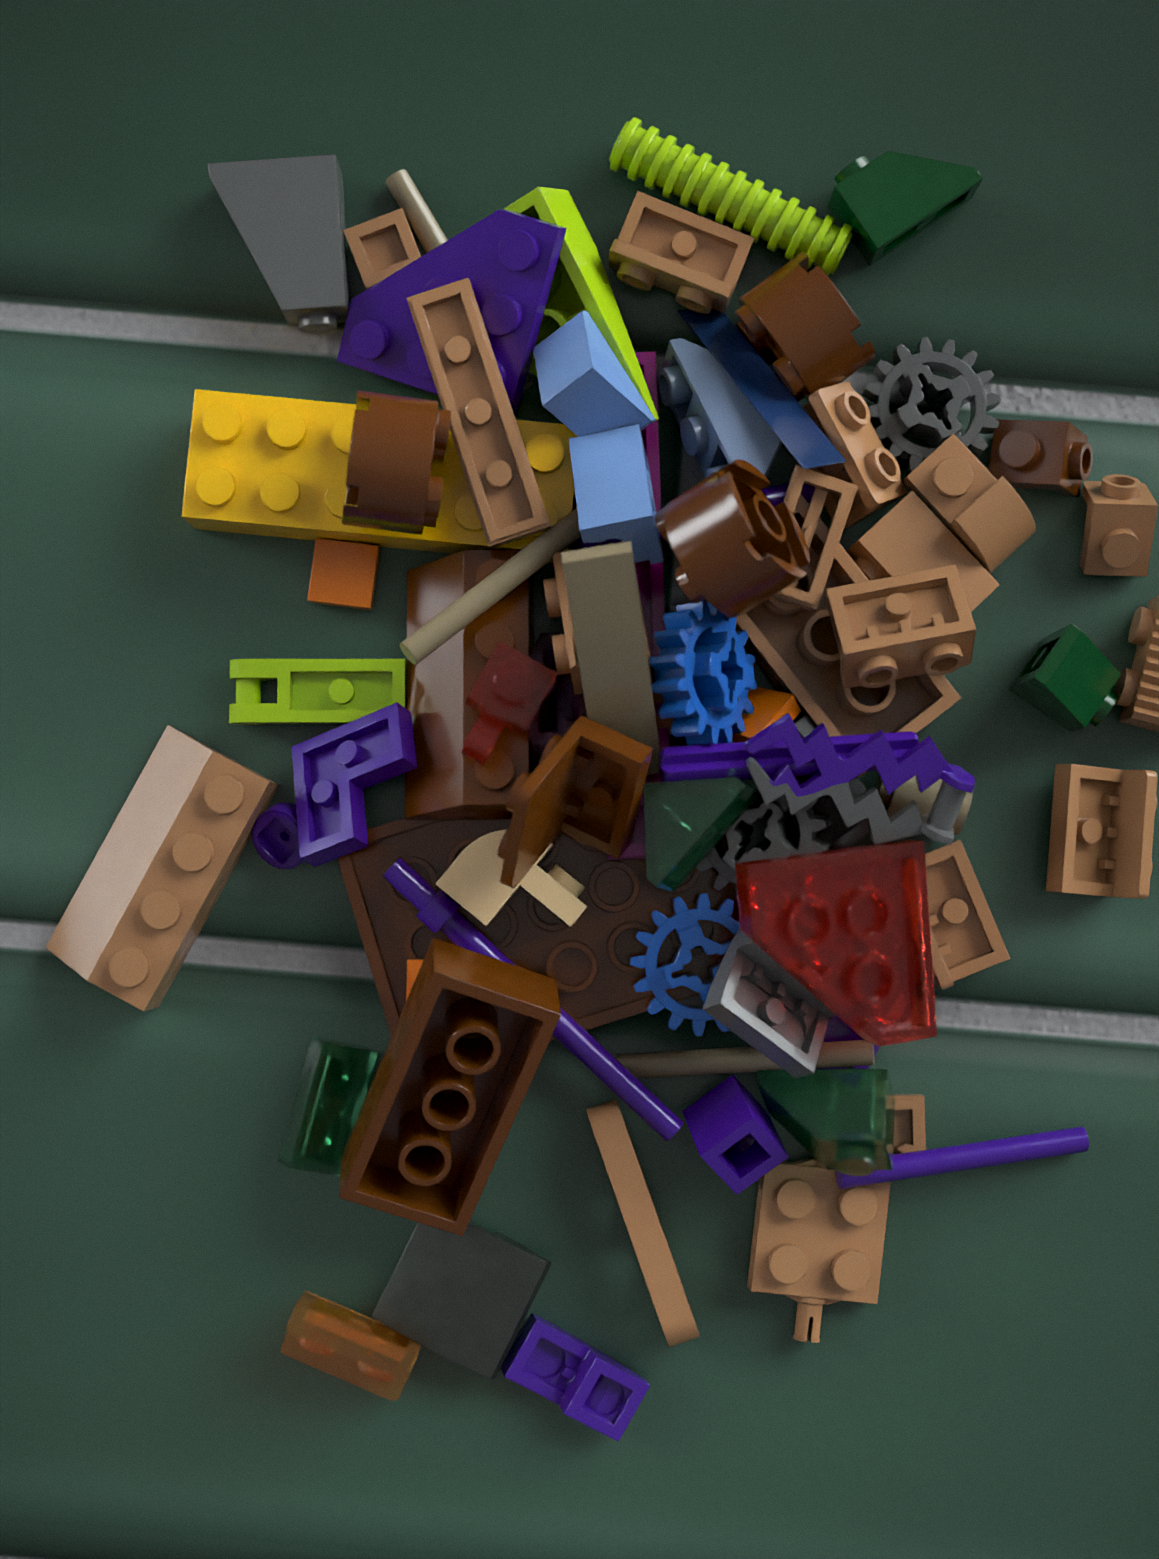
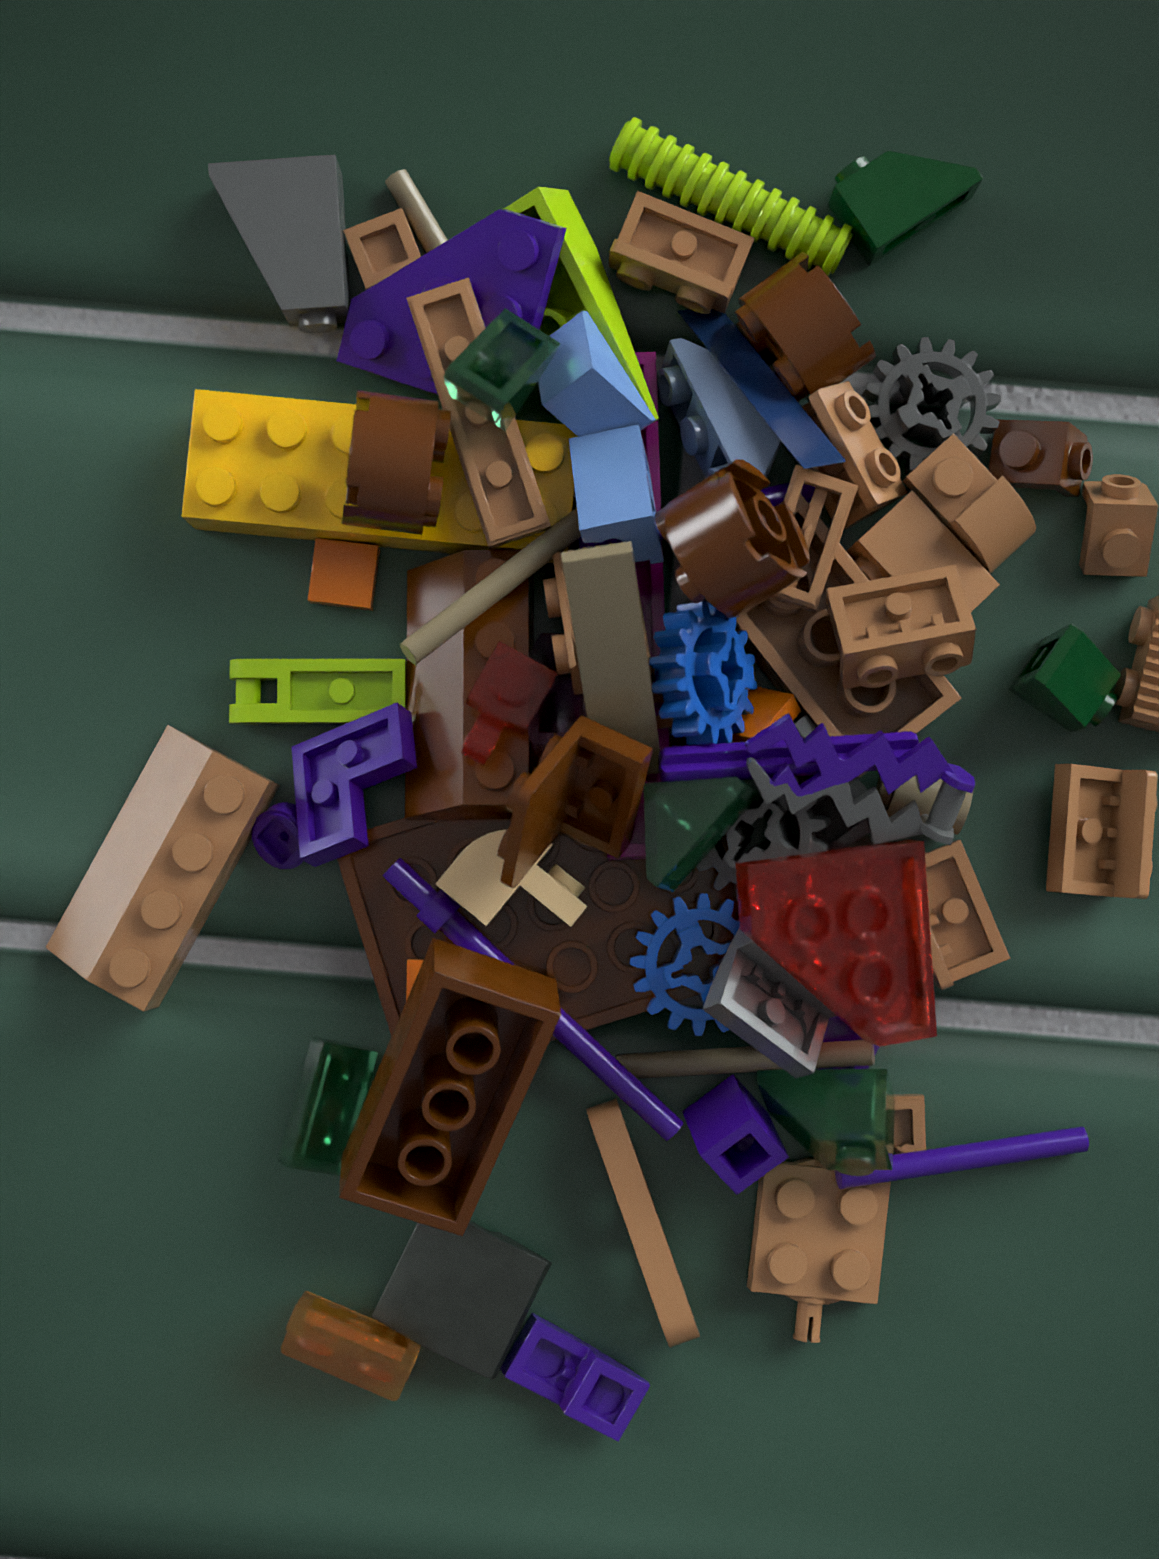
(500, 368): none -> clear green slope

